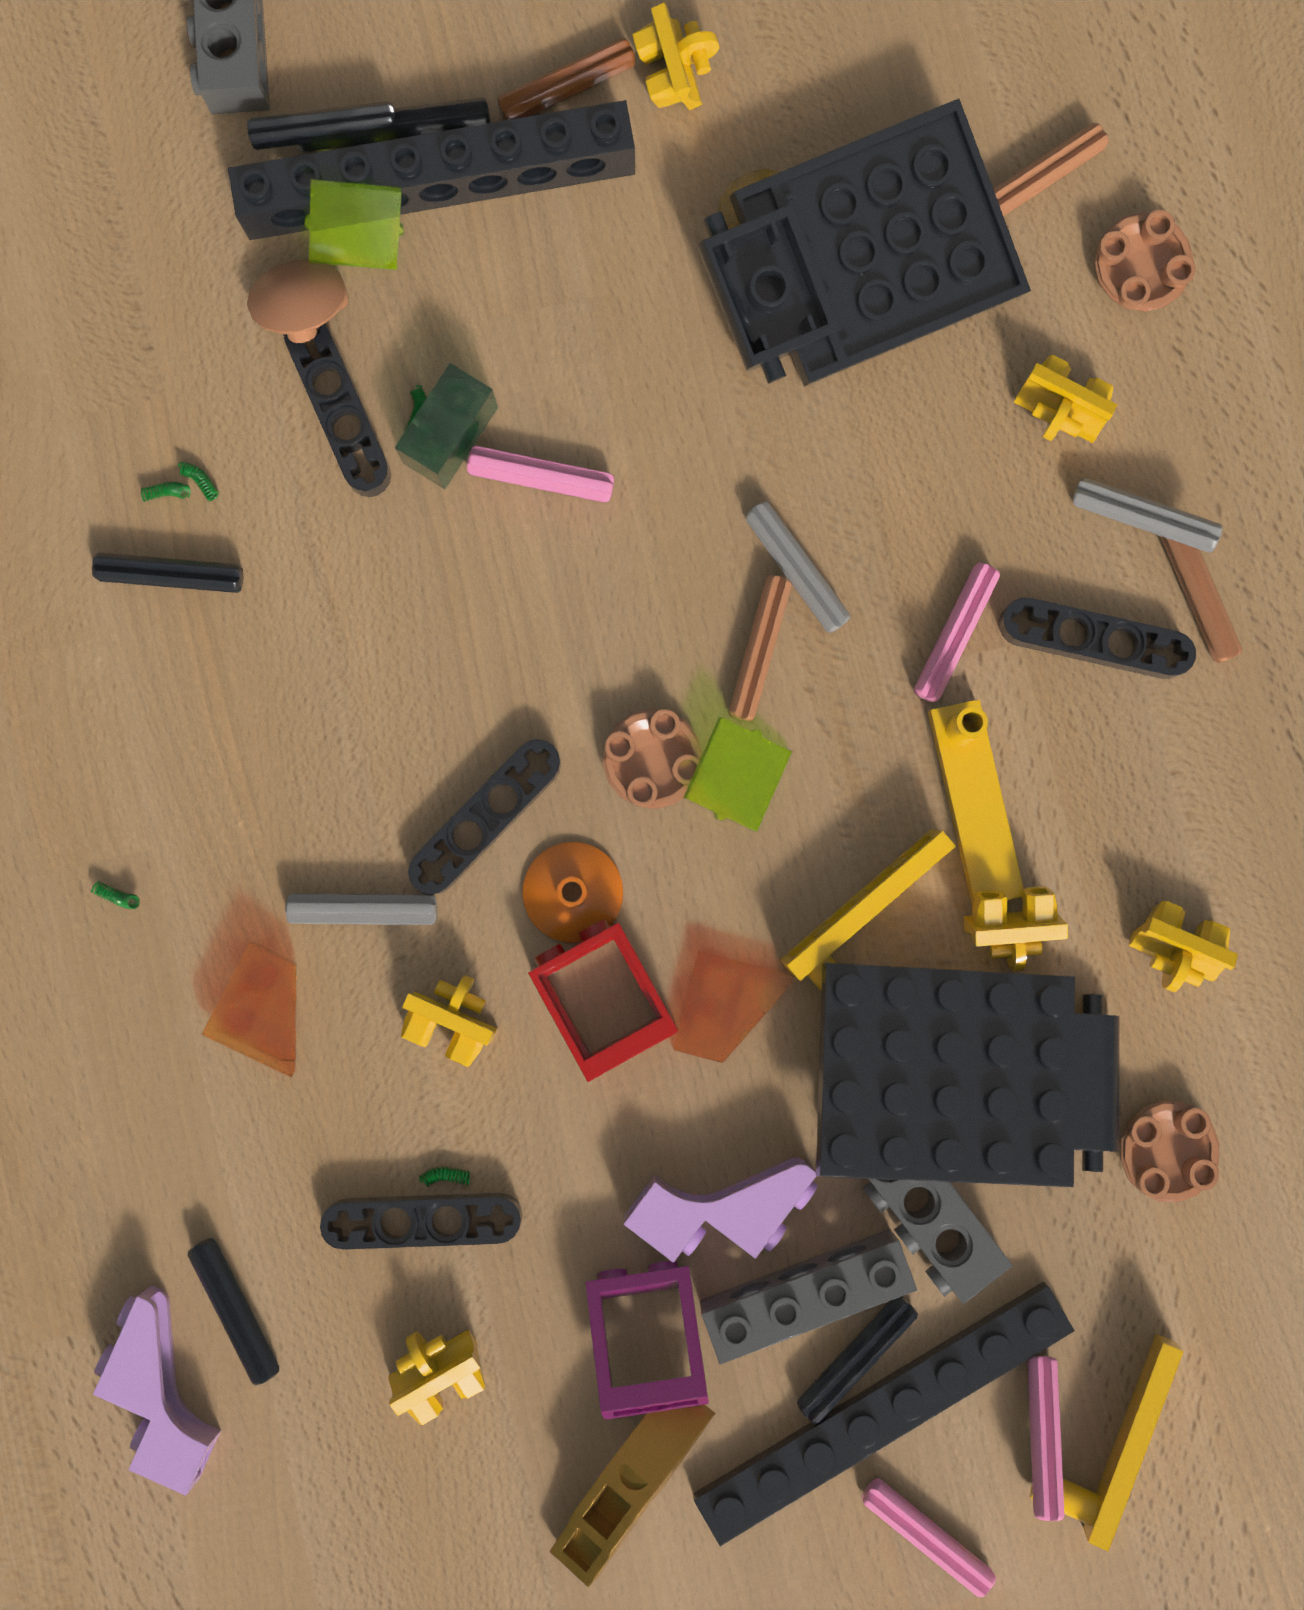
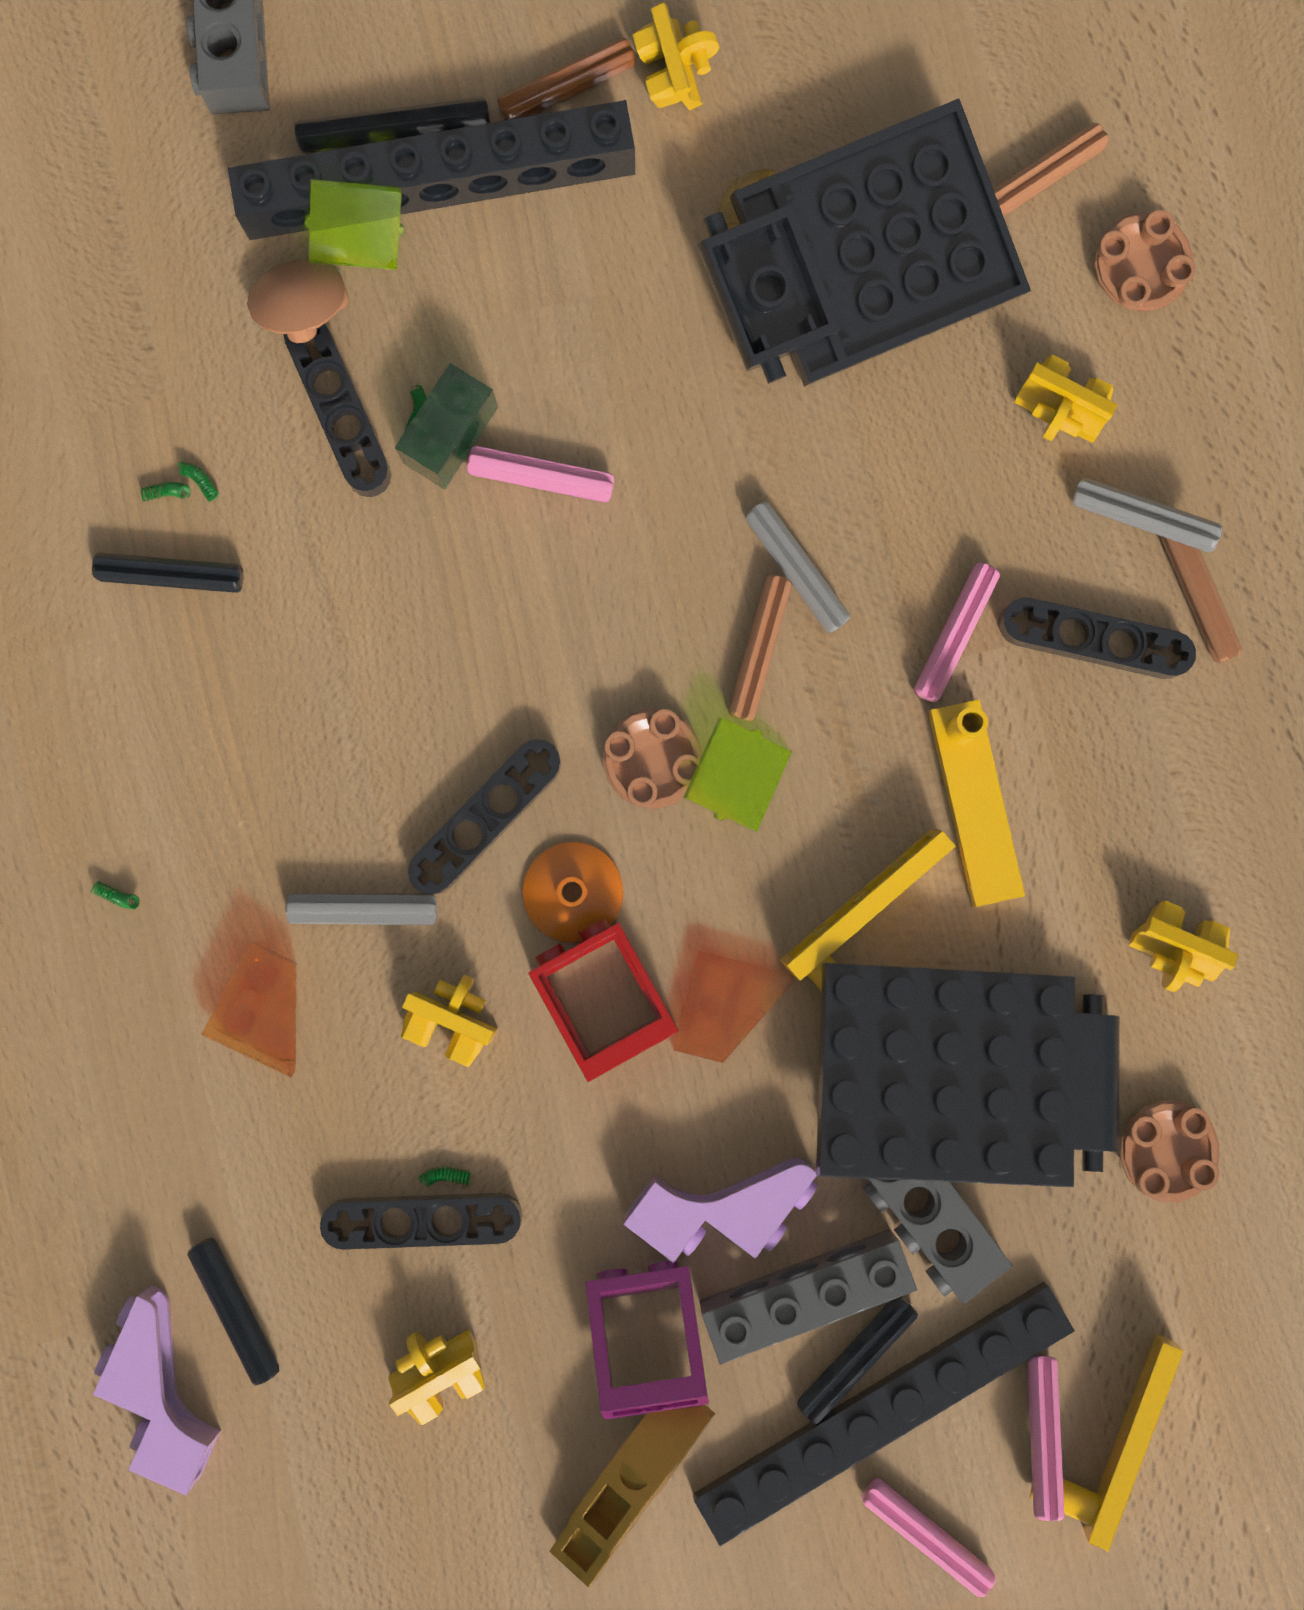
(322, 125): black axle -> none
(1015, 933): yellow hips -> none

